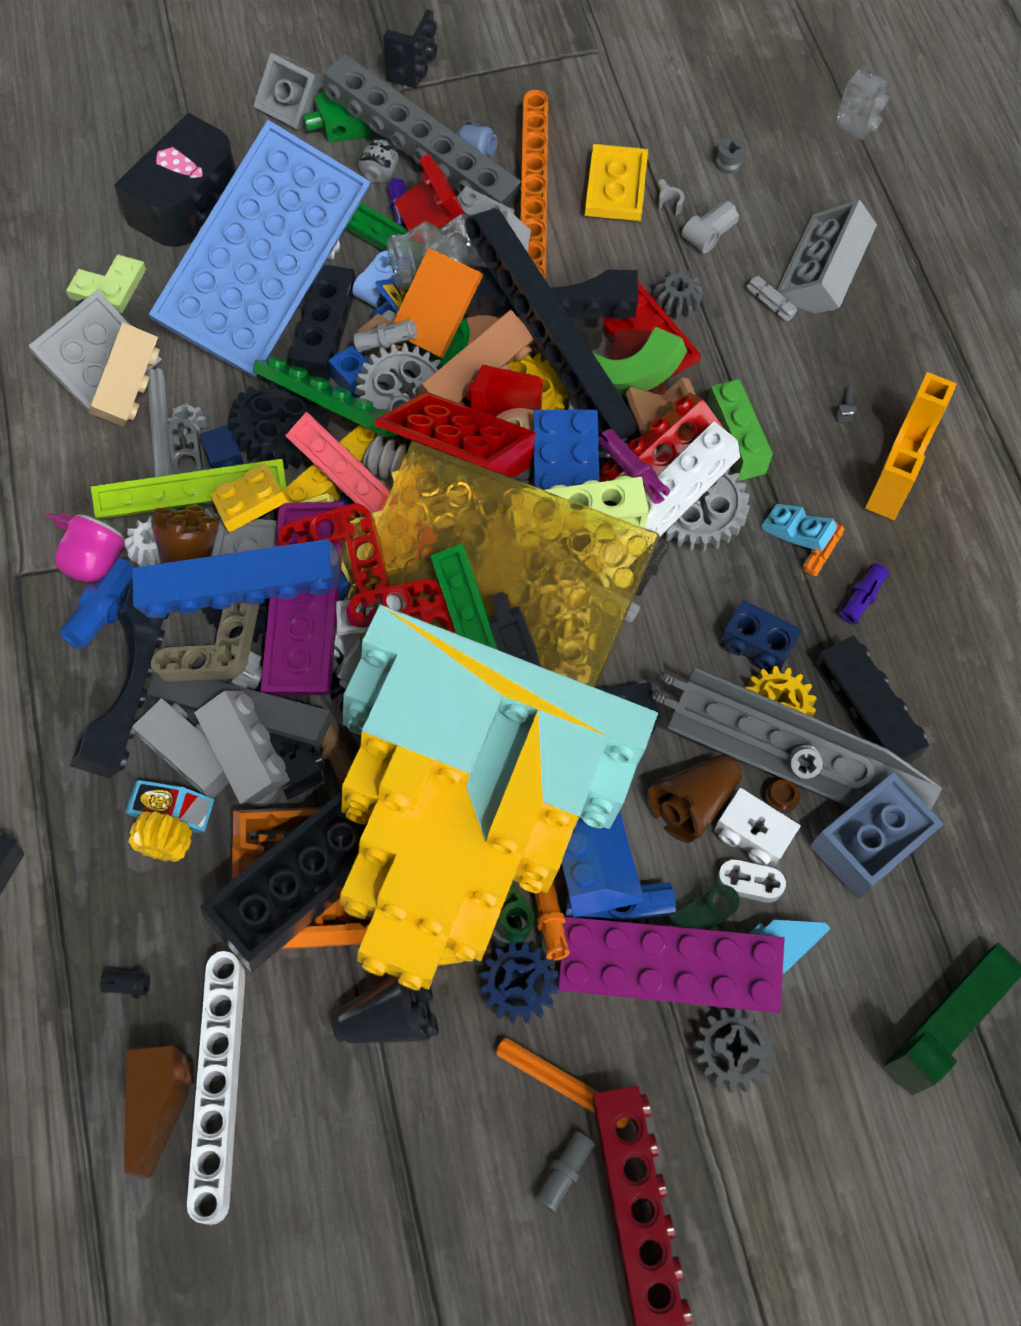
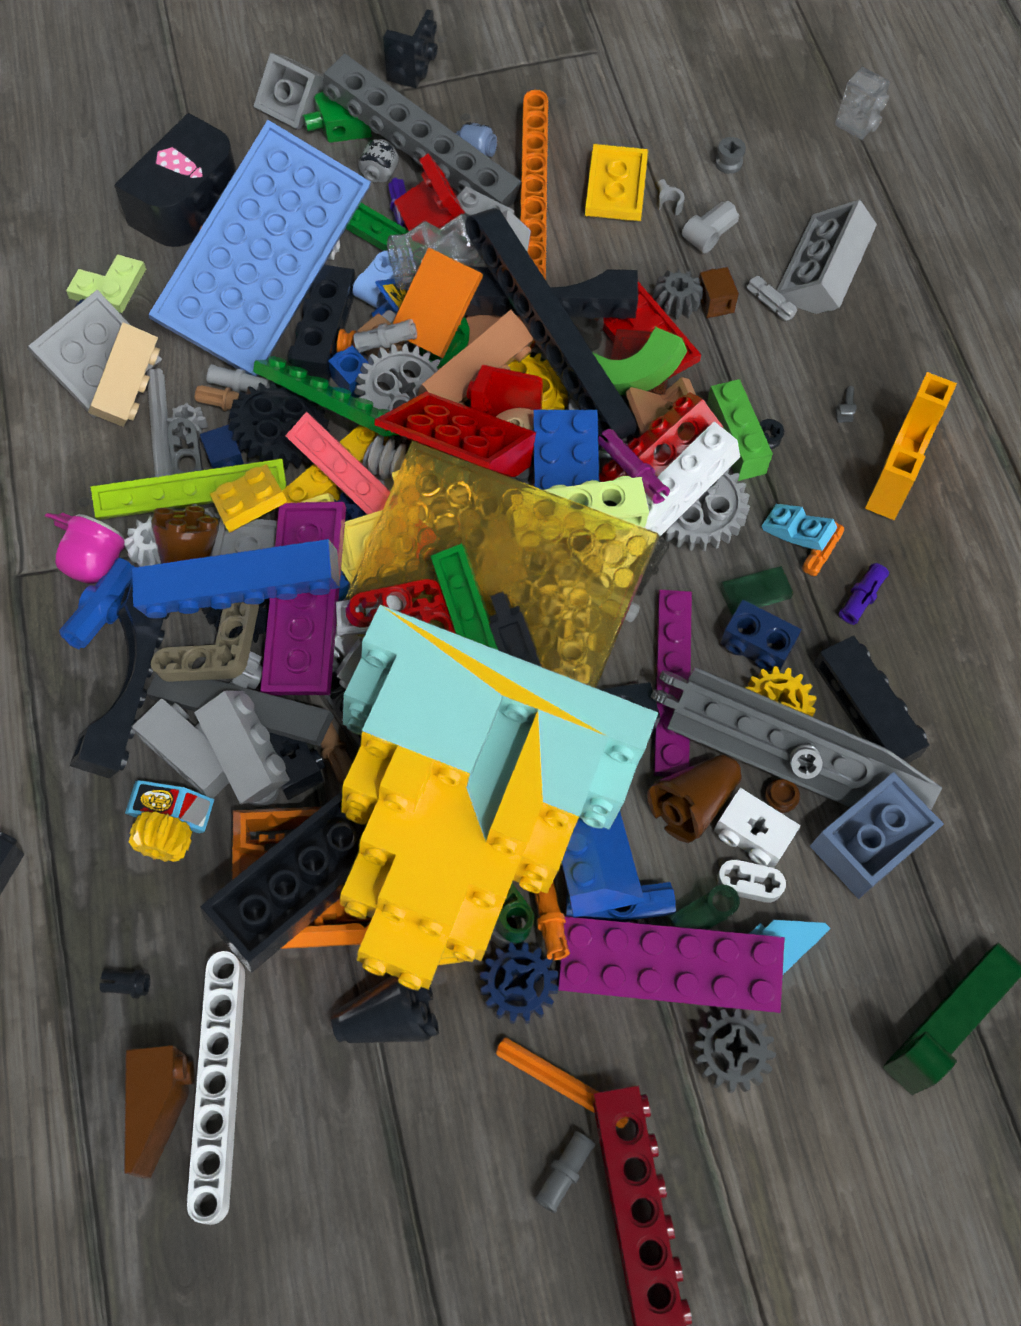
(216, 397): none -> medium nougat axle
(237, 380): none -> light grey pin
(344, 532): red beam -> none
(345, 339): none -> orange bush
(673, 655): none -> magenta plate
(718, 292): none -> reddish brown brick
(757, 588): none -> clear green plate
(775, 429): none -> black bush

